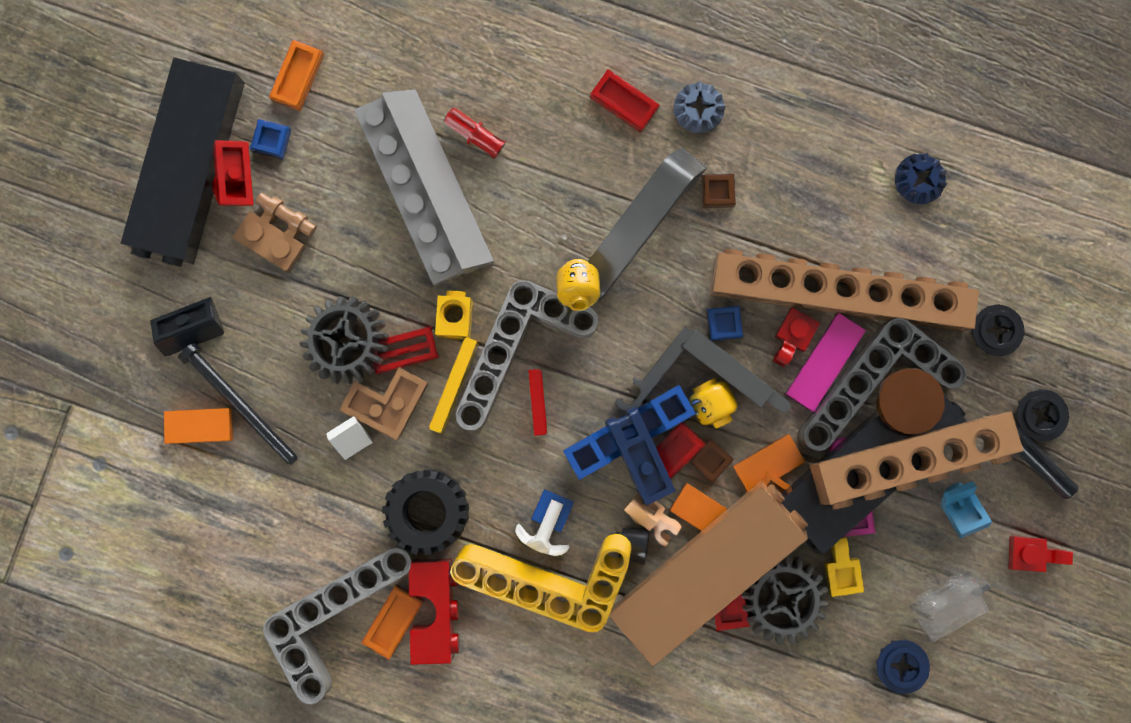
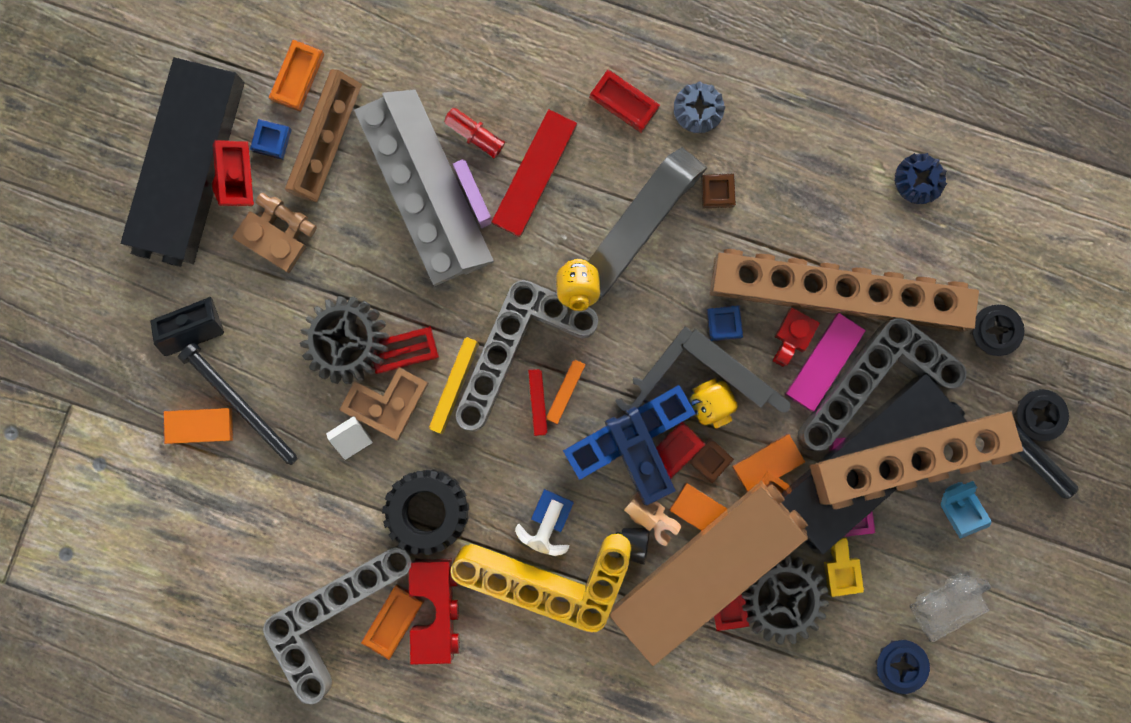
(323, 136): none -> medium nougat brick
(454, 330): yellow brick -> none
(472, 193): none -> lavender tile
(534, 173): none -> red tile
(565, 391): none -> orange tile
(910, 401): reddish brown tile -> none
(1032, 554): red plate -> none

